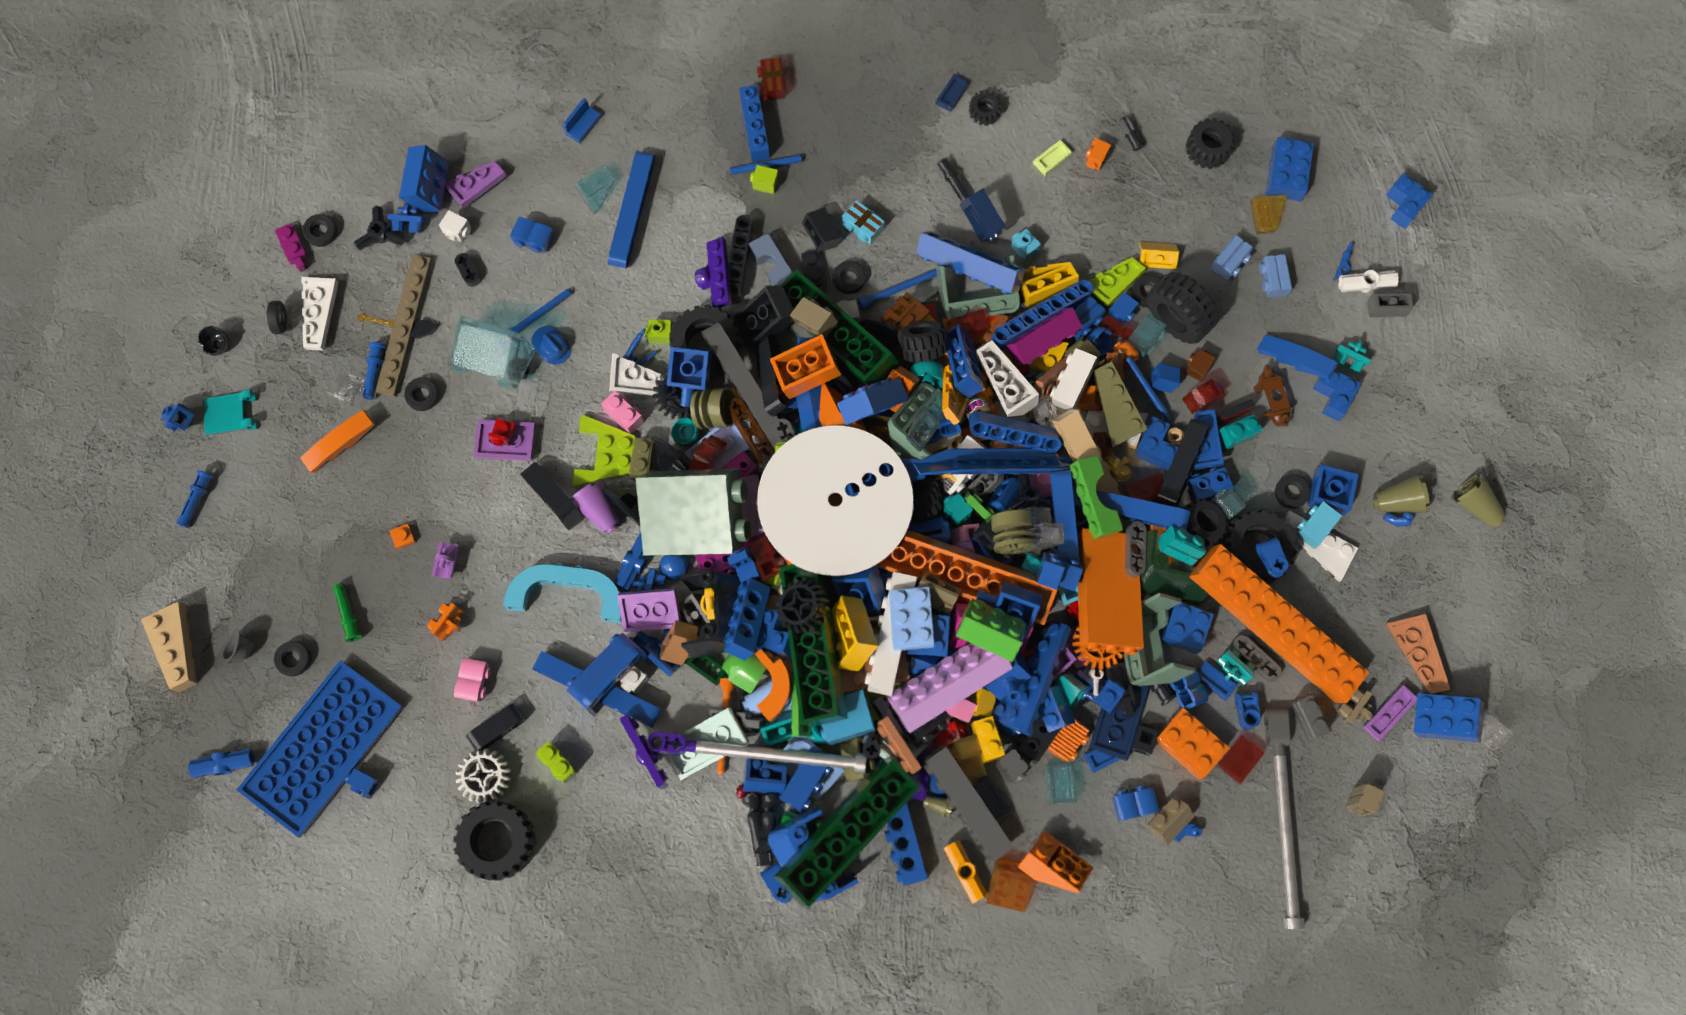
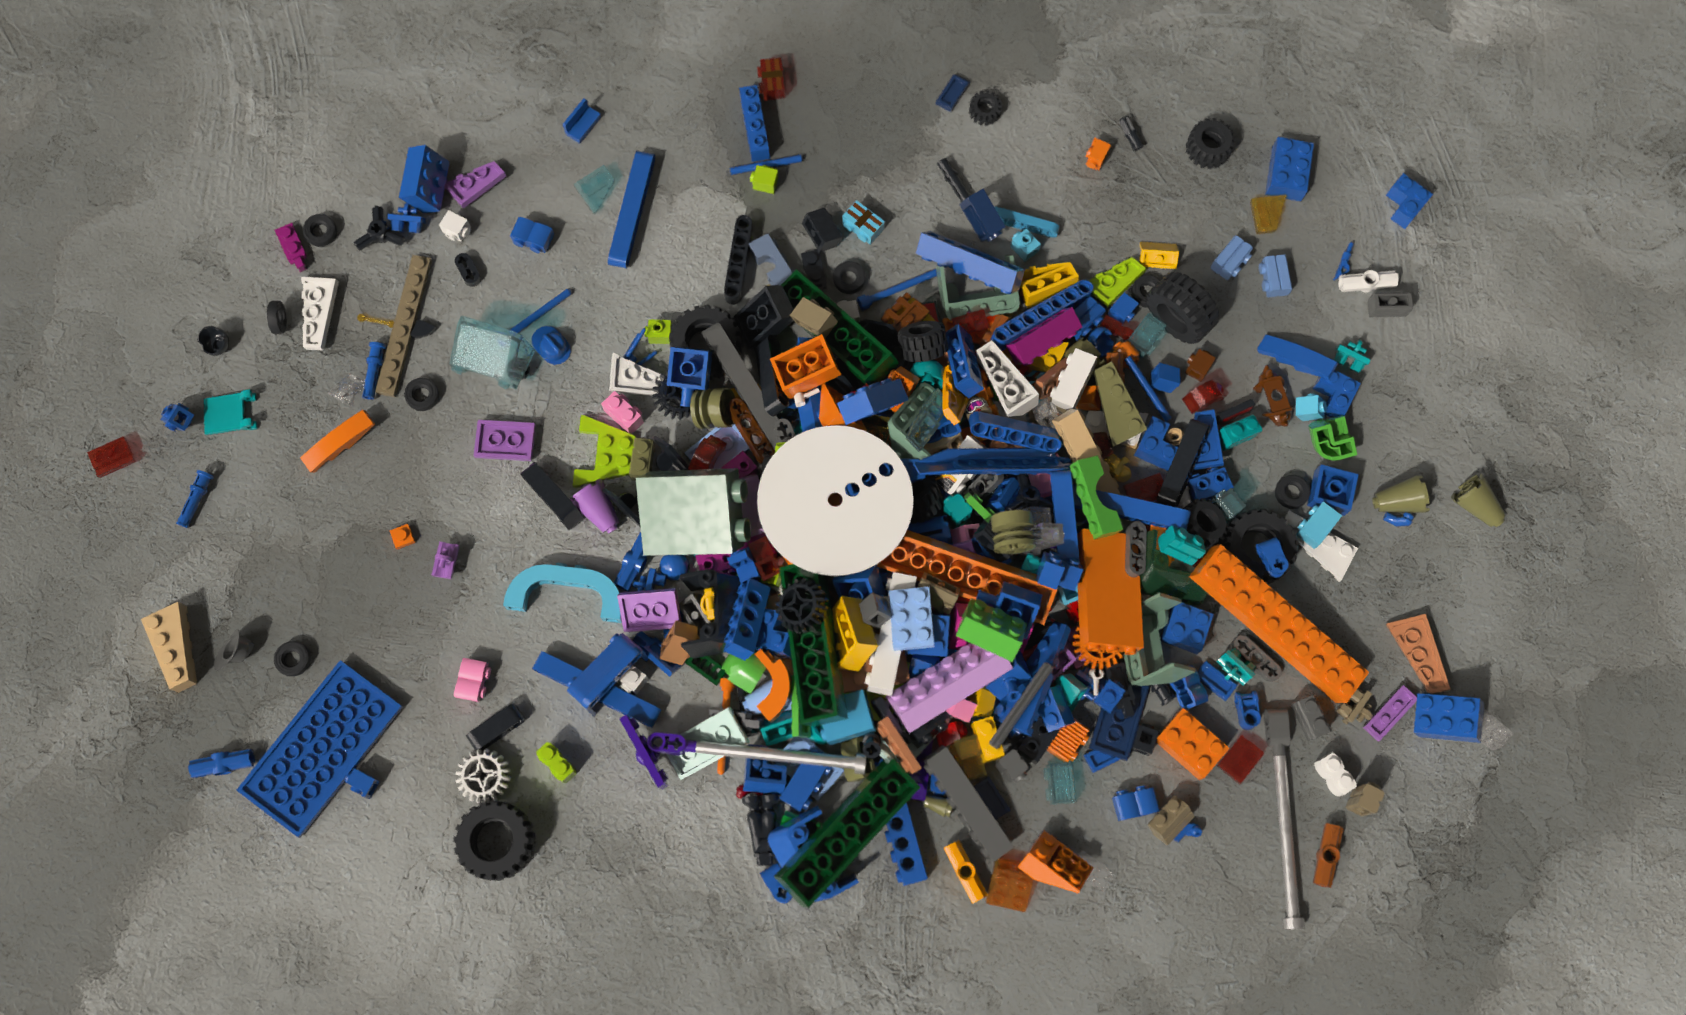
(111, 457): none -> clear red plate
(348, 621): green pin -> none
(448, 621): orange hips -> none
(502, 432): red bracket -> none
(684, 432): teal hair -> none
(716, 273): dark purple plate -> none
(800, 397): none -> white hand
(875, 610): none -> dark grey brick
(1020, 705): none -> dark grey axle
(1031, 223): none -> dark azure beam
(1052, 157): yellowish green tile -> none
(1310, 407): none -> medium azure brick
(1325, 869): none -> dark orange piece
(1332, 438): none -> bright green brick
(1337, 779): none -> white brick

